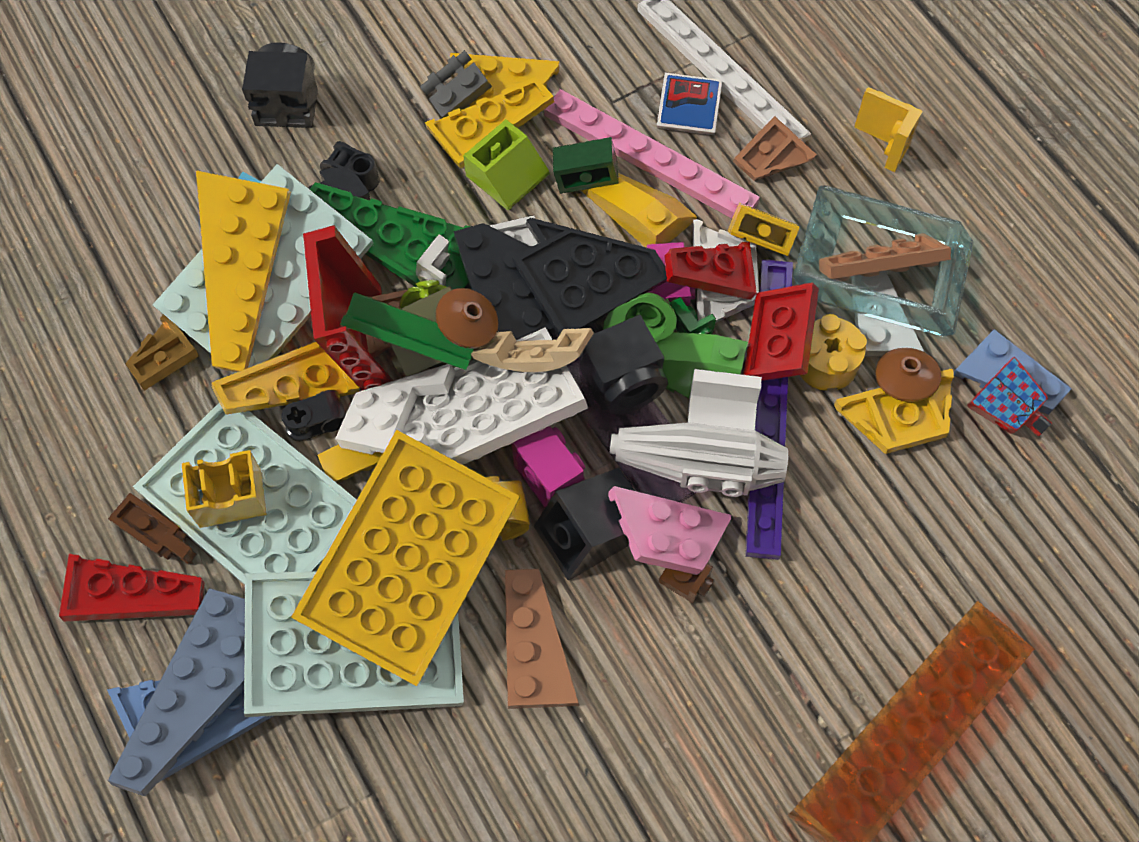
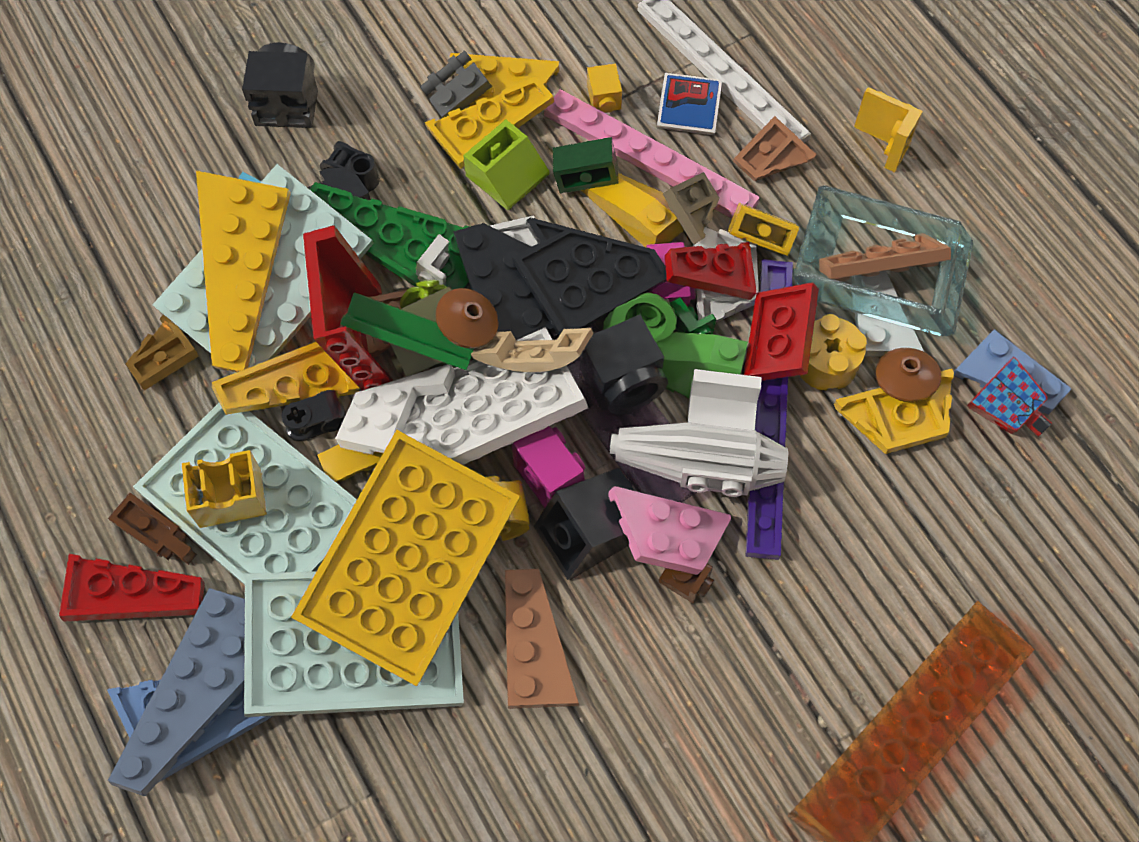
(604, 87): none -> yellow brick
(693, 205): none -> dark tan wing

